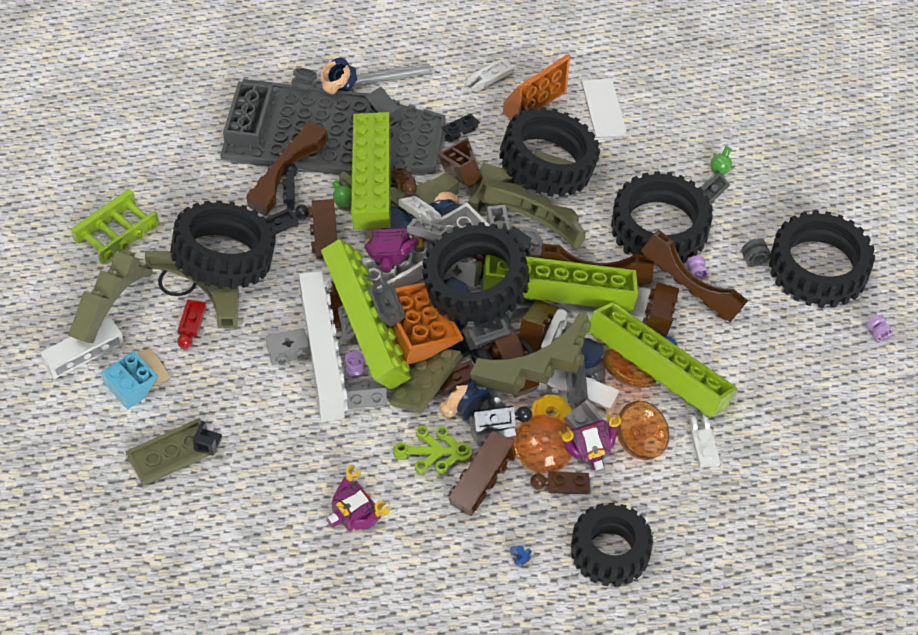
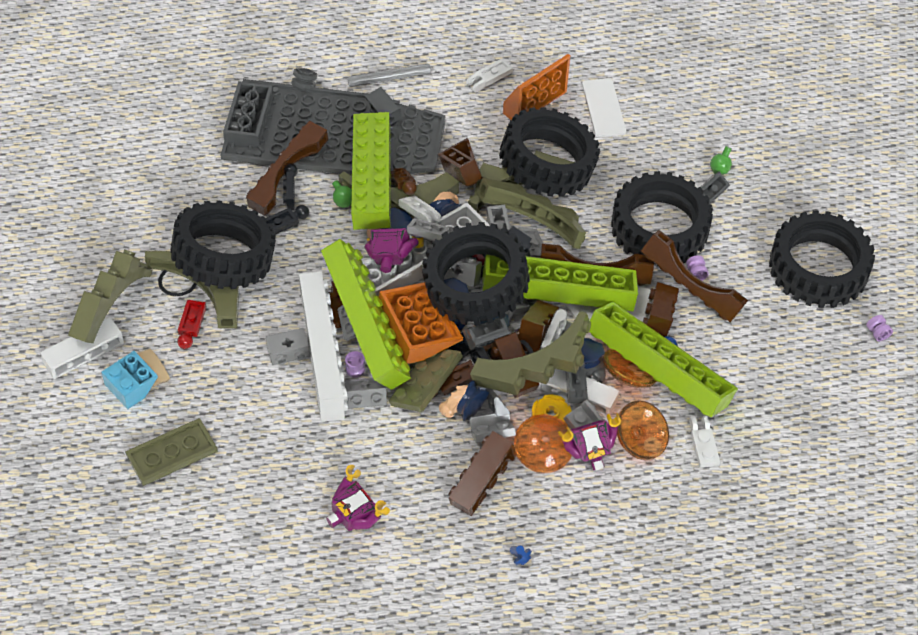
(110, 212): lime fence -> none
(206, 440): black panel -> none
(323, 225): reddish brown wedge -> none
(338, 76): piece -> none
(387, 303): dark grey hinge -> none
(435, 450): lime plant -> none
(465, 125): black hinge -> none
(500, 417): plate -> none
(562, 482): reddish brown plate -> none
(607, 567): black tyre -> none
(756, 252): dark grey wheel -> none

